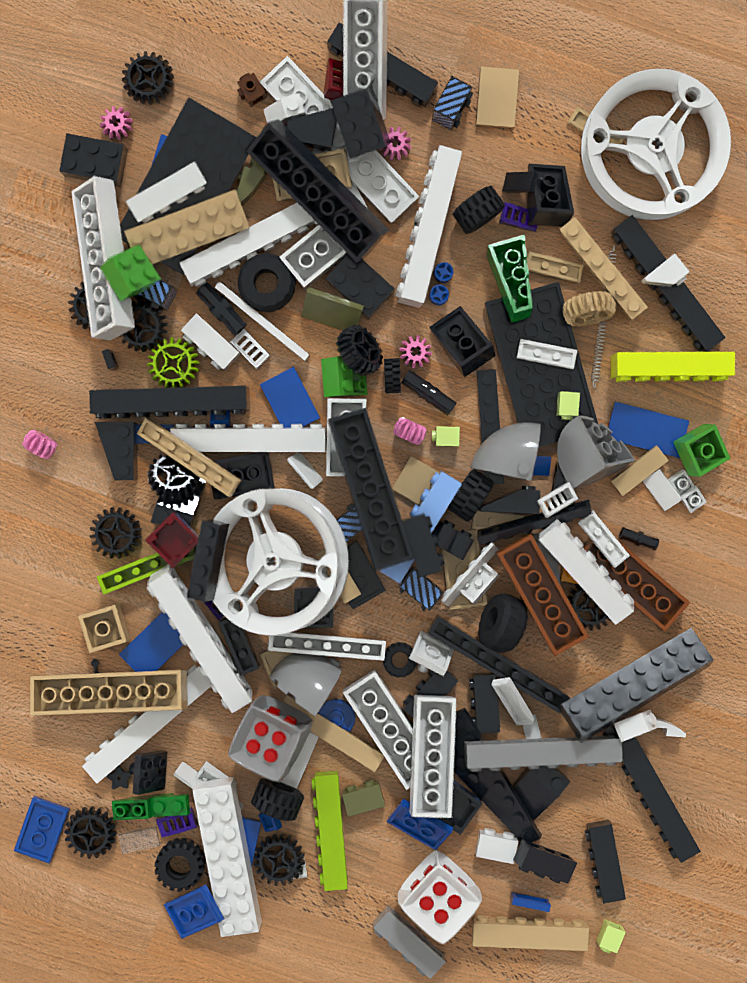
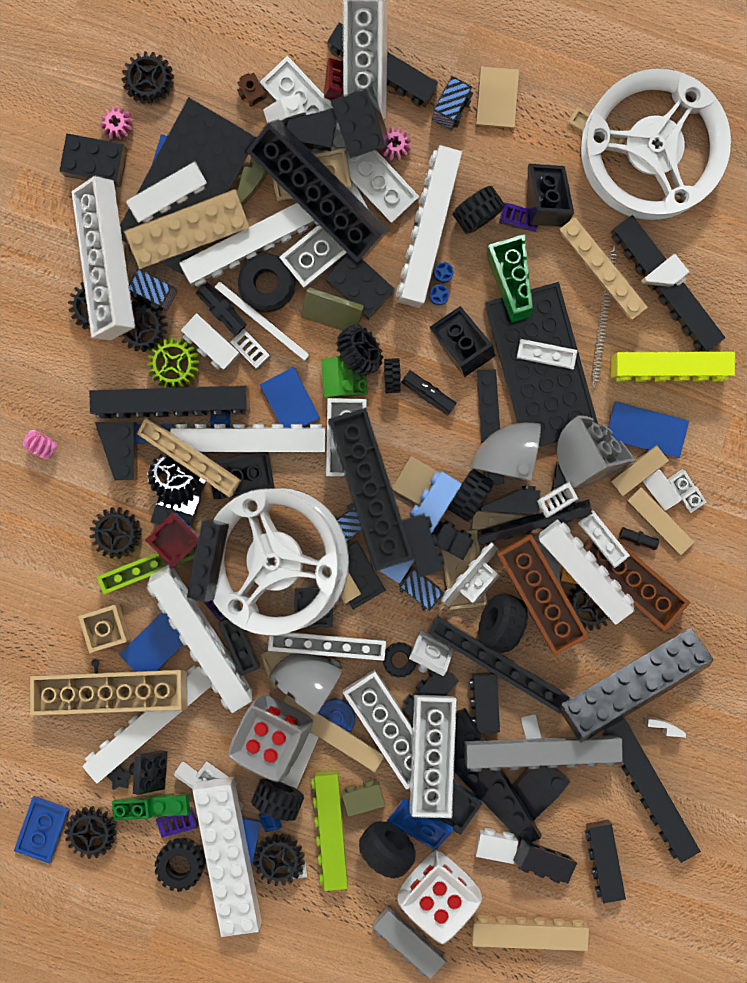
(110, 359): black tile -> none
(130, 273): bright green brick -> none
(139, 840): clear tile -> none
(193, 911): blue tile -> none
(305, 470): white slope -> none
(387, 849): none -> black tyre
(409, 431): bright pink gear -> none
(414, 345): bright pink gear -> none
(446, 436): yellowish green brick -> none
(513, 701): white plate -> none
(520, 182): black tile -> none
(530, 901): blue tile -> none
(542, 466): blue slope -> none
(554, 267): tan tile -> none
(568, 405): yellowish green brick -> none
(589, 308): tan gear -> none
(610, 936): yellowish green brick -> none
(636, 725): white slope -> none
(660, 521): none -> tan tile
(701, 450): bright green brick -> none

